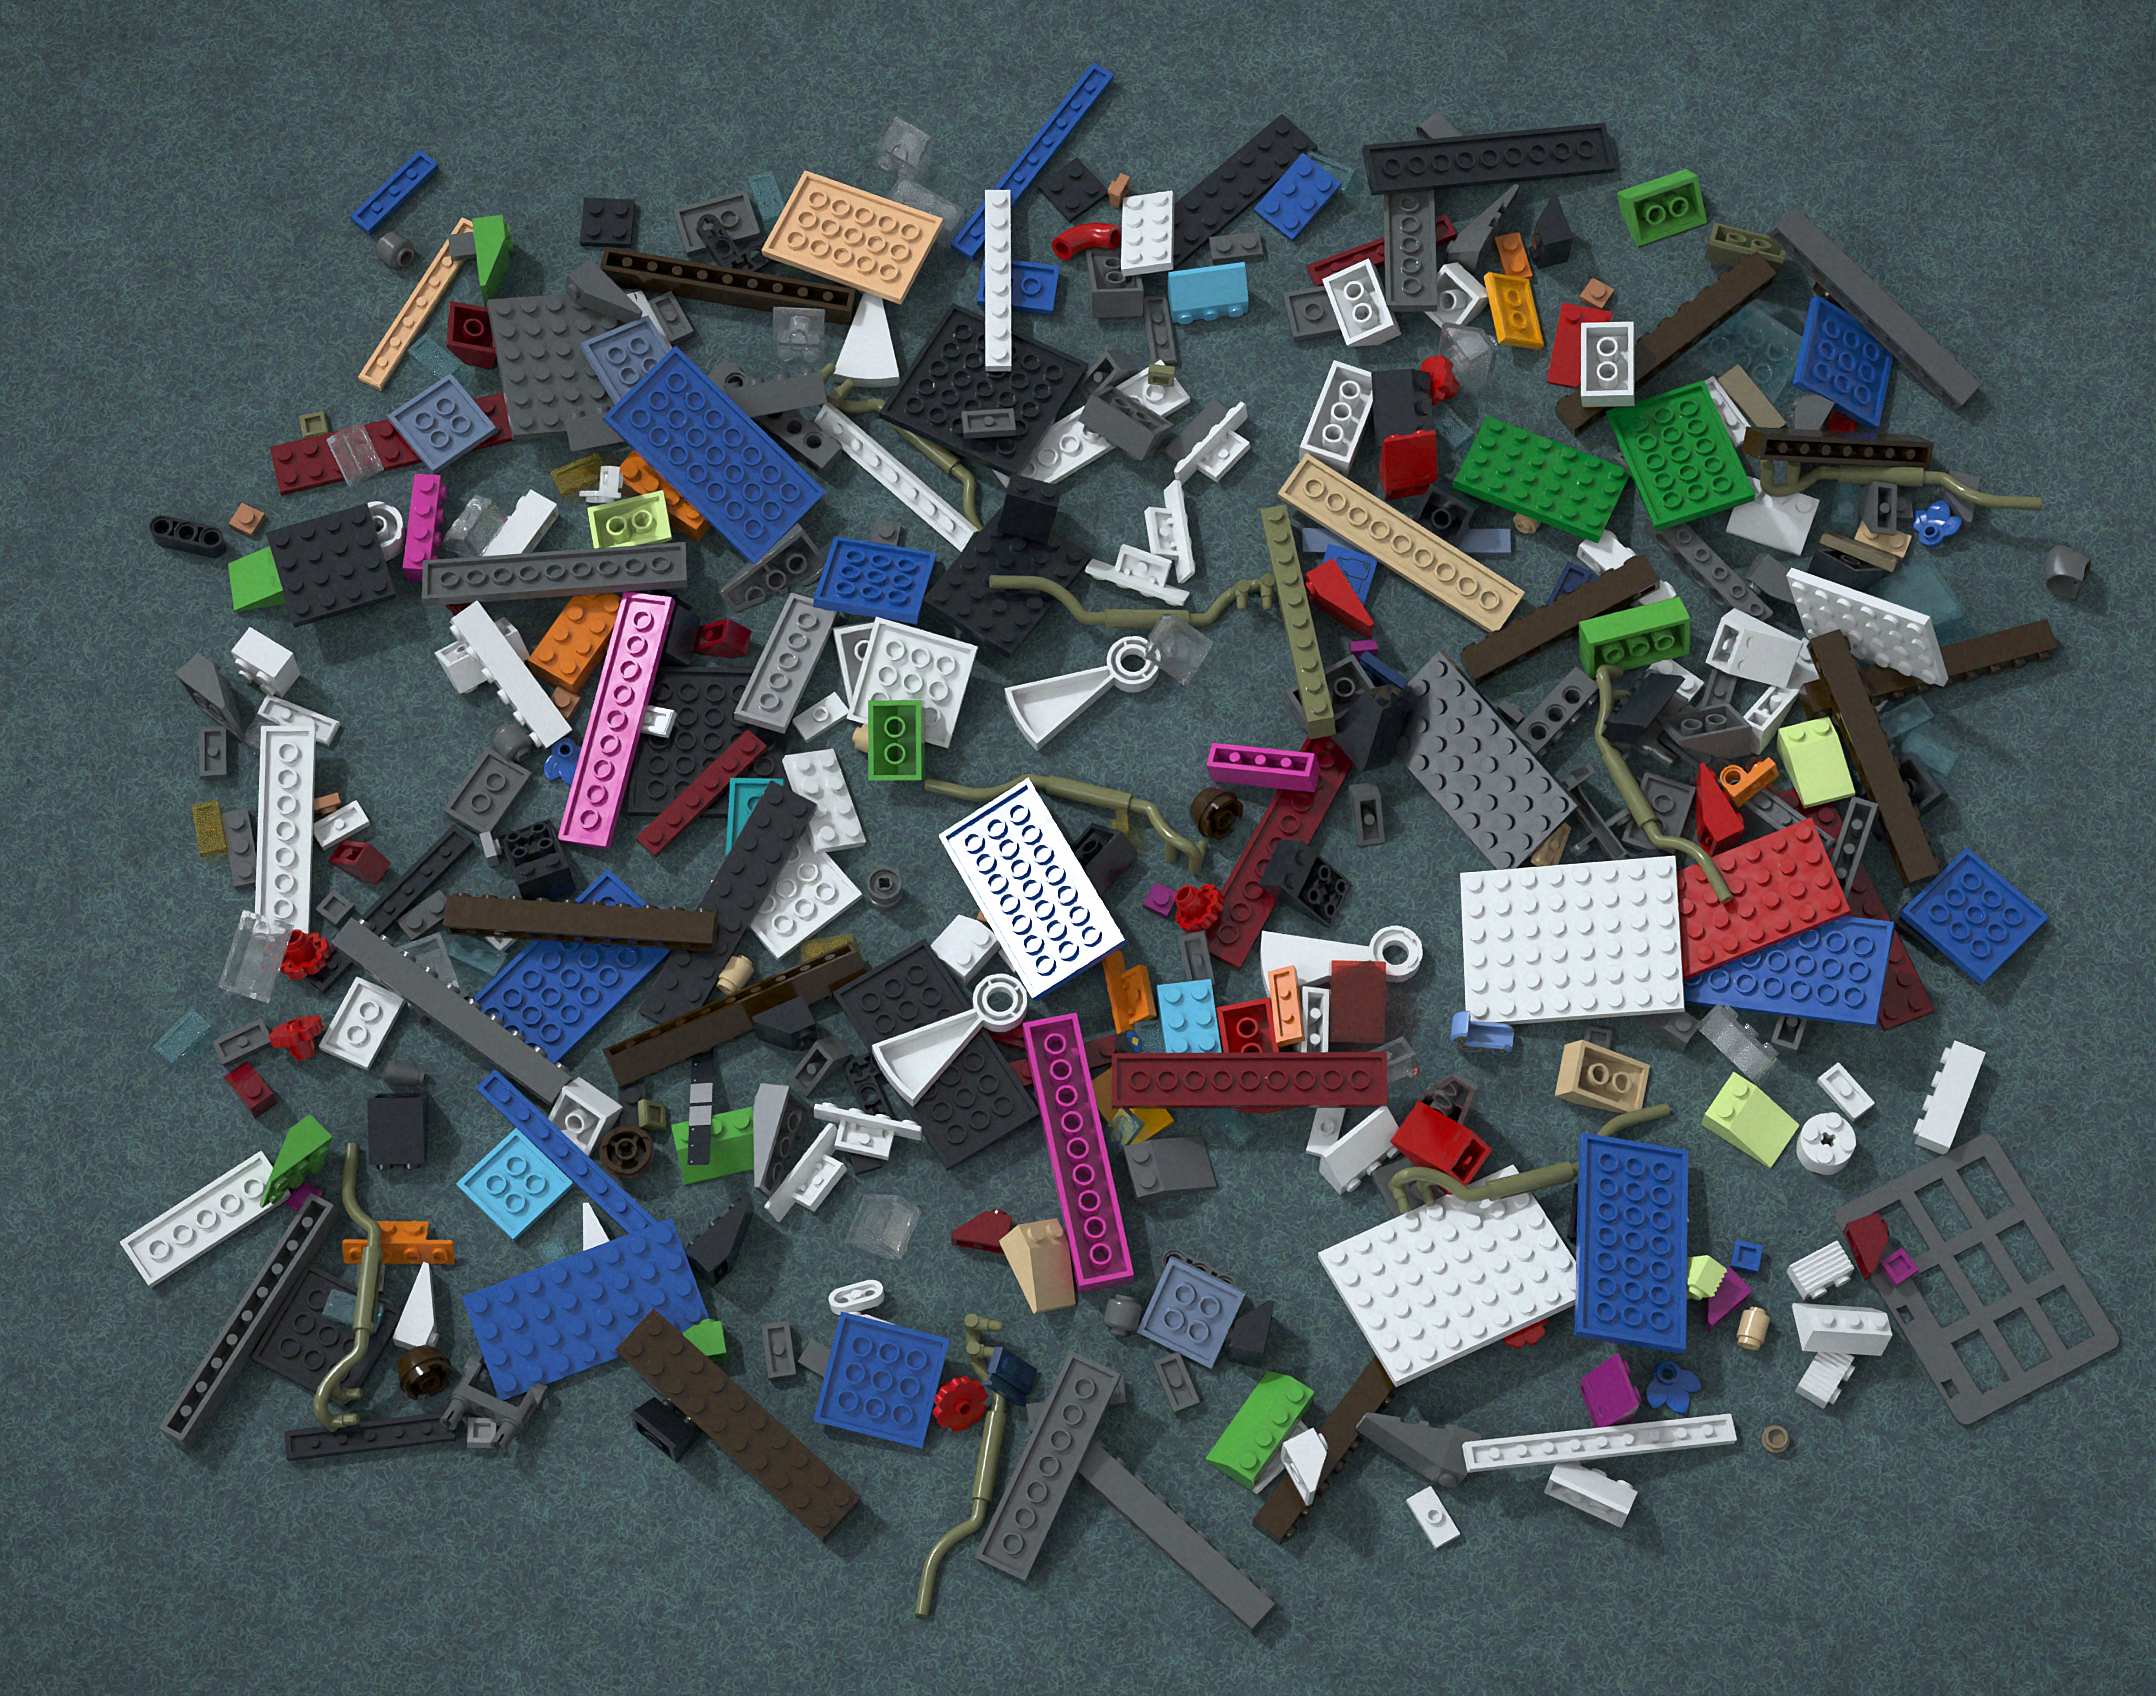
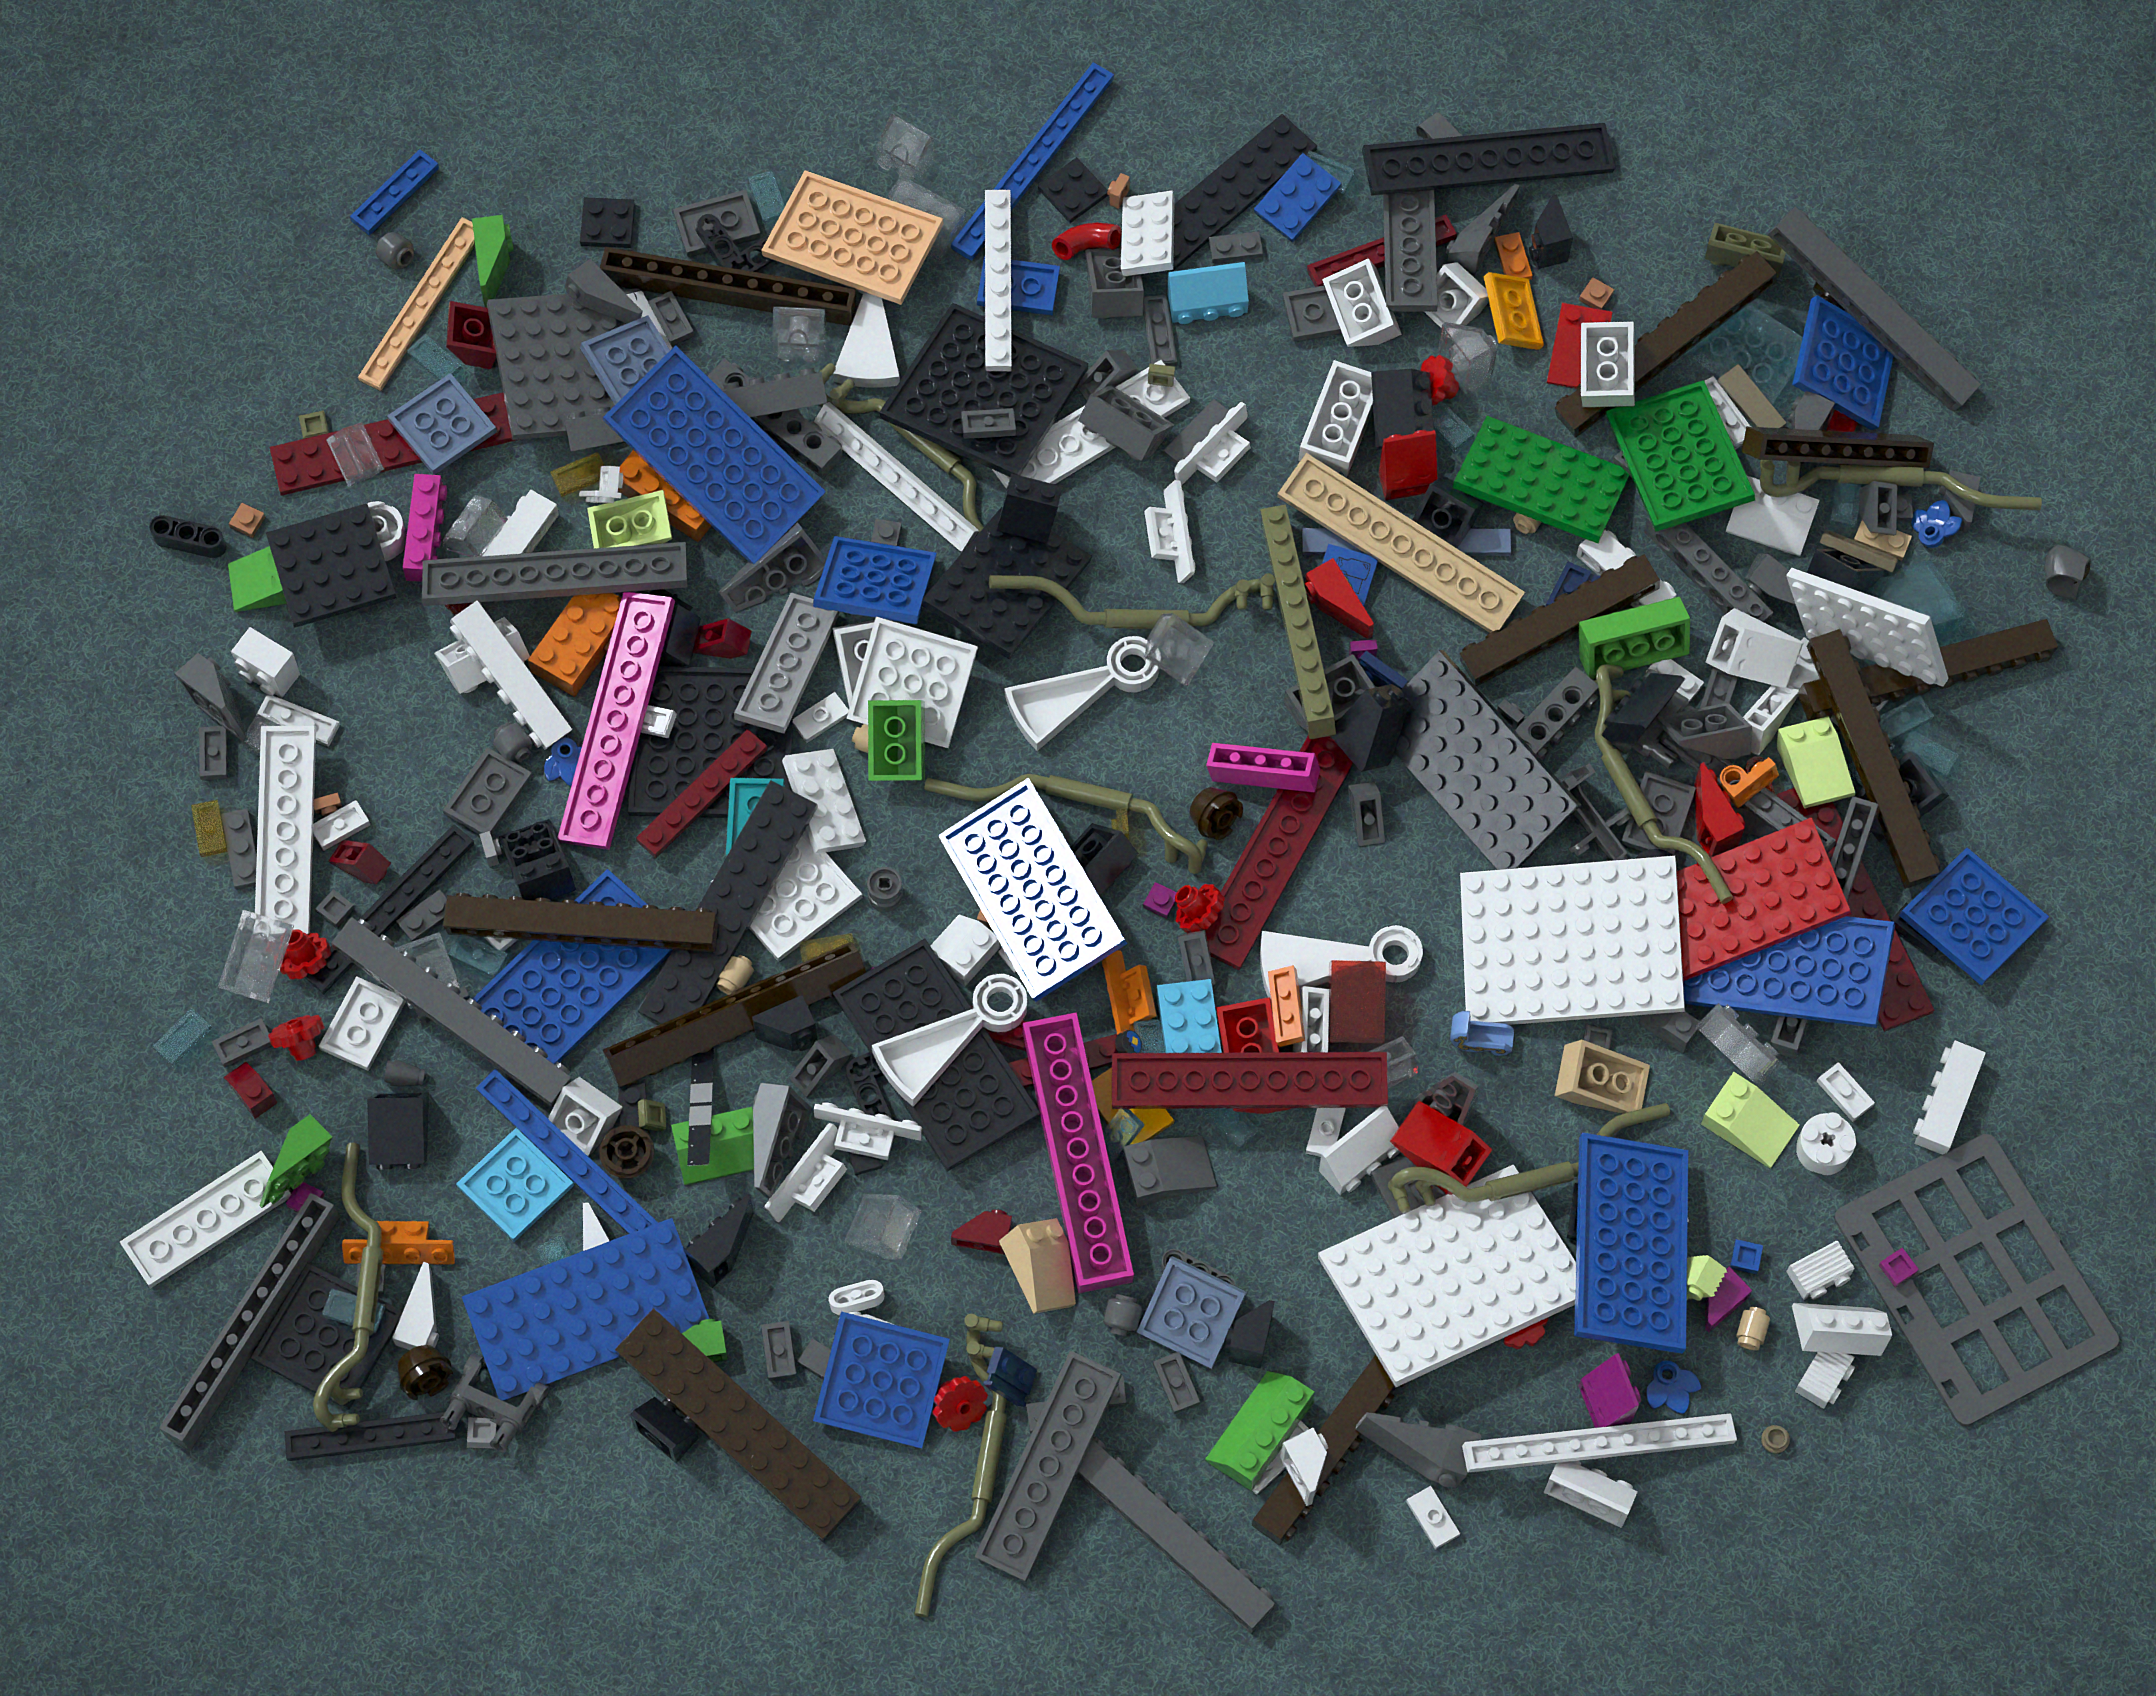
(462, 246): dark grey tile -> none
(565, 702): nougat plate -> none
(1140, 572): white bracket -> none
(1304, 881): black slope -> none
(1551, 851): tan plate -> none
(1662, 207): bright green slope -> none
(1867, 1240): dark red slope -> none

